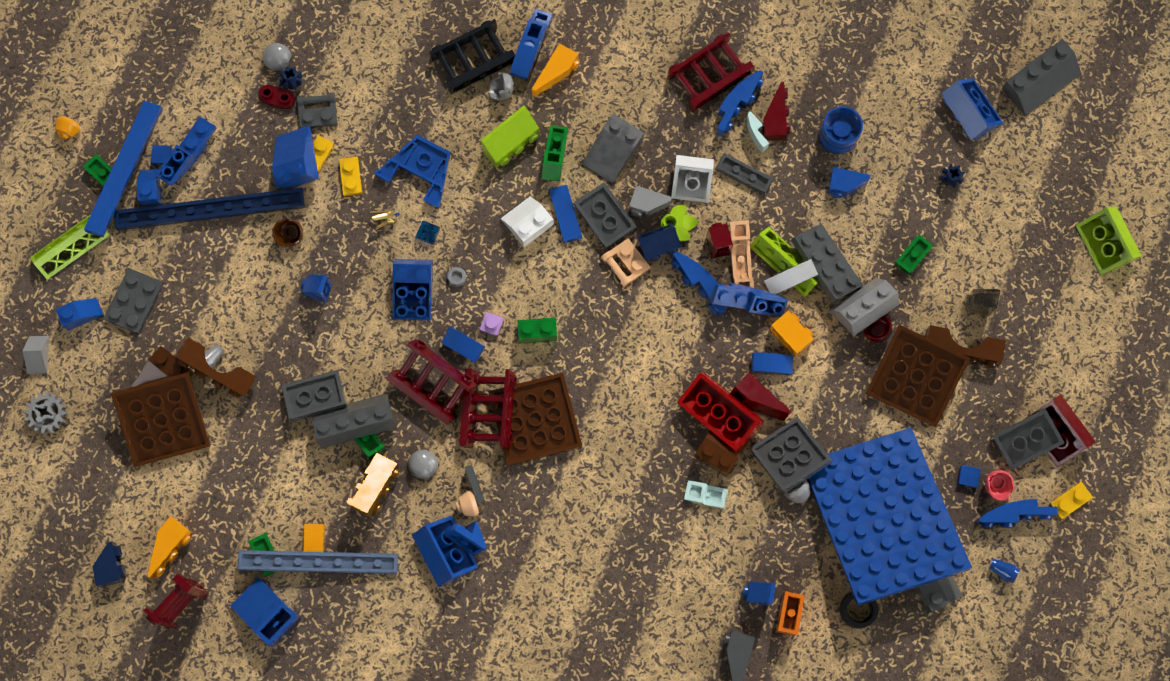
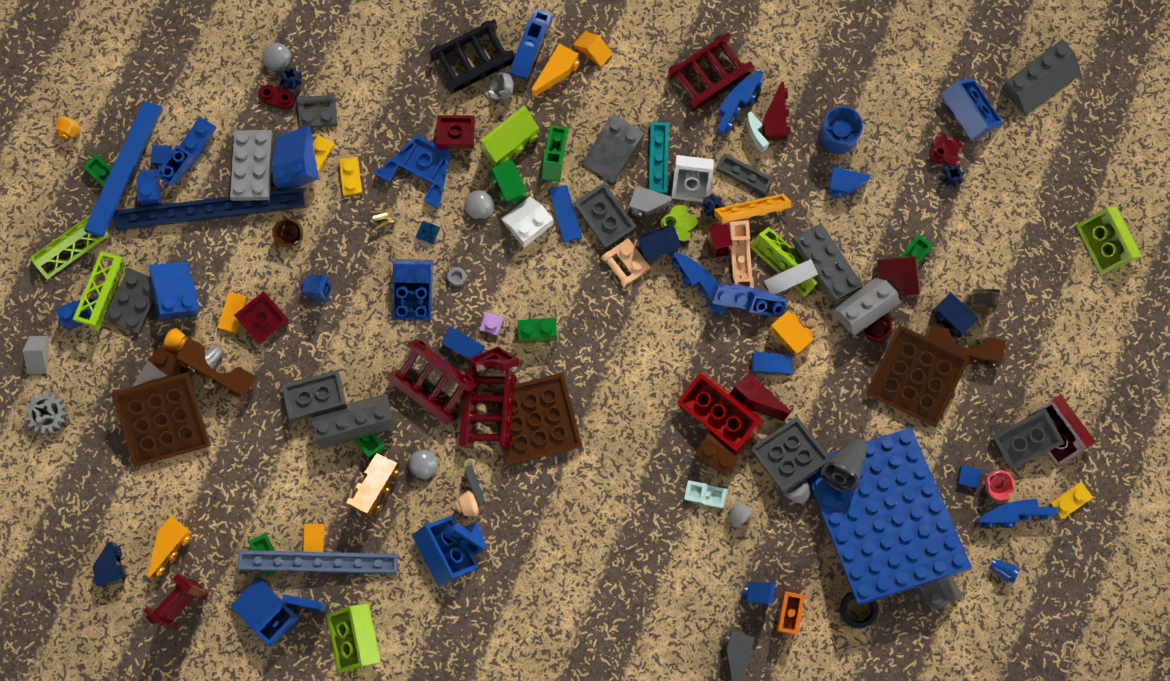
(106, 294): none -> lime fence
(173, 291): none -> blue slope
(173, 340): none -> light orange cone
(232, 305): none -> light orange tile
(251, 165): none -> light grey plate
(261, 317): none -> dark red plate
(304, 603): none -> blue tile
(353, 638): none -> lime slope
(455, 132): none -> dark red plate
(479, 204): none -> light grey hair
(493, 359): none -> dark red tile
(509, 182): none -> green brick
(593, 48): none -> light orange slope
(658, 157): none -> teal tile
(711, 203): none -> dark blue gear
(739, 514): none -> light grey cone
(752, 208): none -> light orange plate
(846, 466): none -> dark grey cone
(901, 272): none -> dark red tile
(947, 148): none -> dark red plate
(954, 315): none -> dark blue brick

